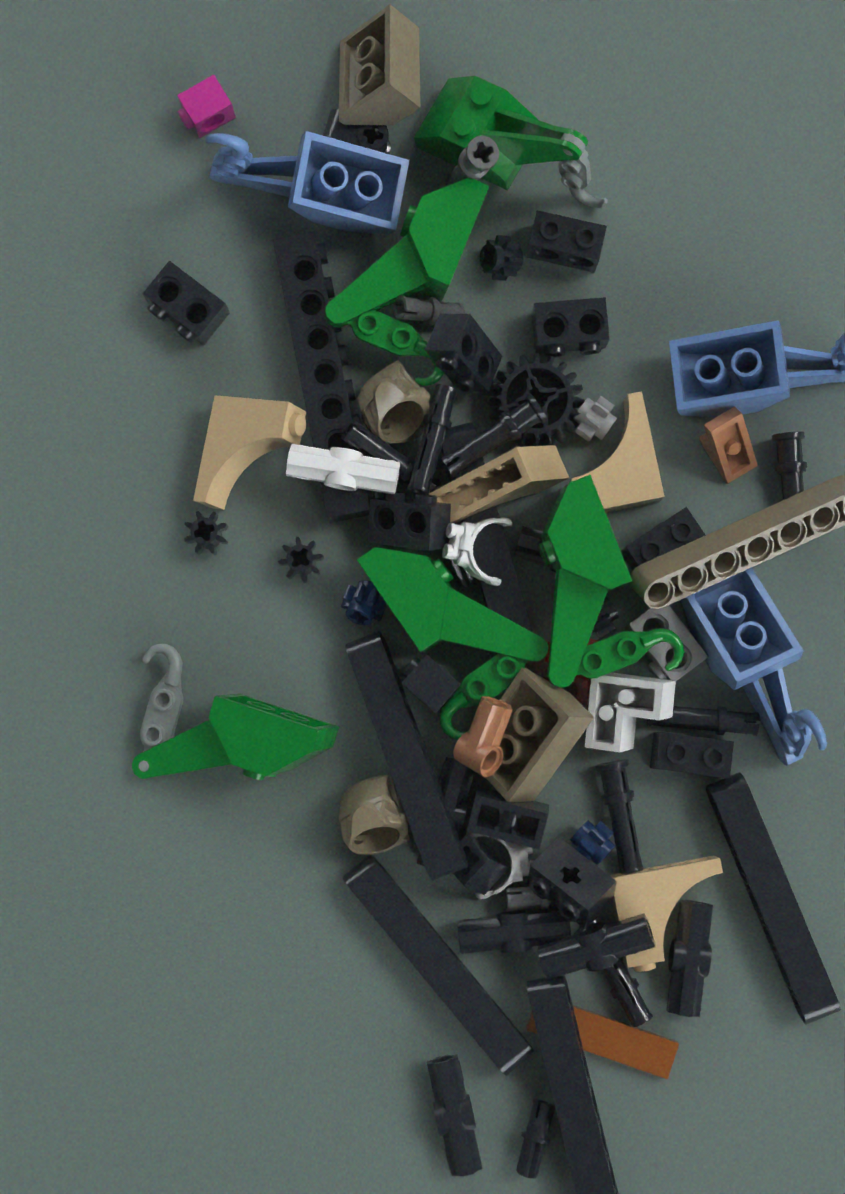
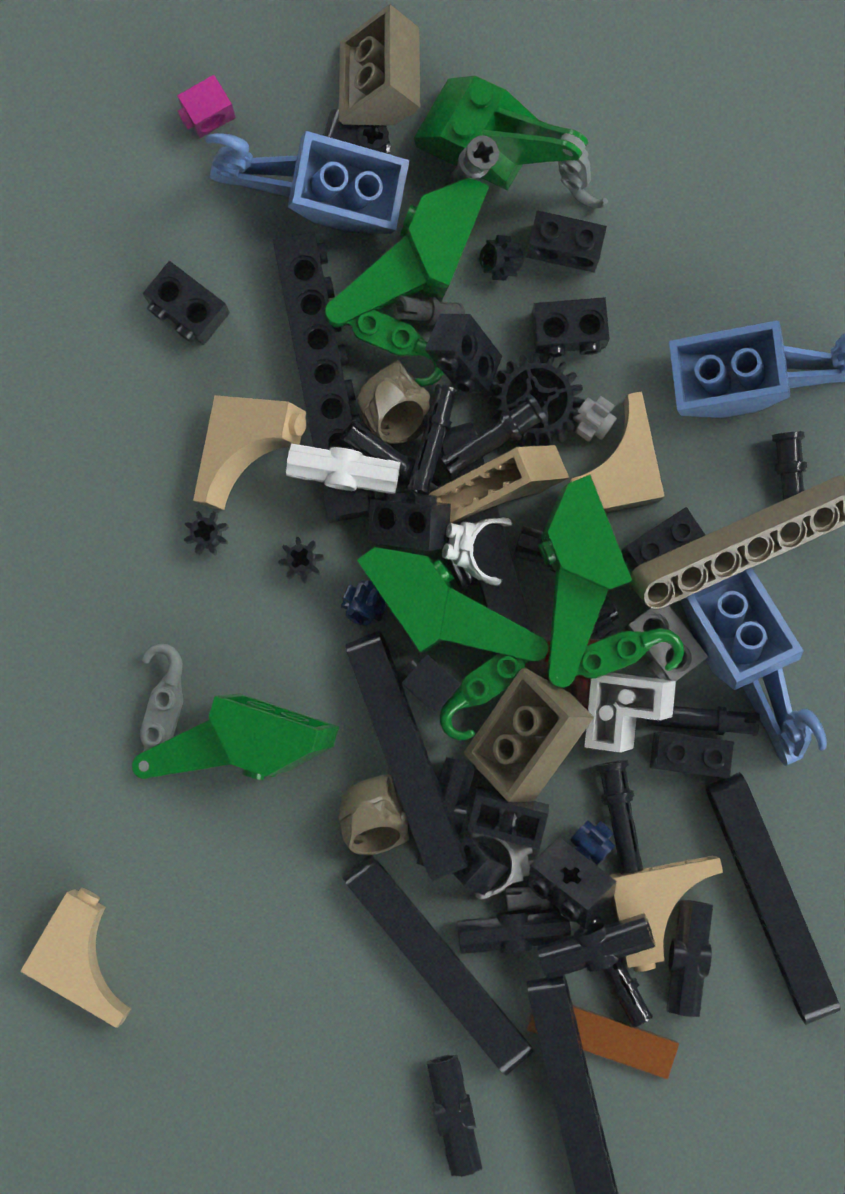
(68, 959): none -> tan arch
(480, 745): nougat piece -> none
(535, 1138): black axle -> none
(729, 445): nougat slope -> none

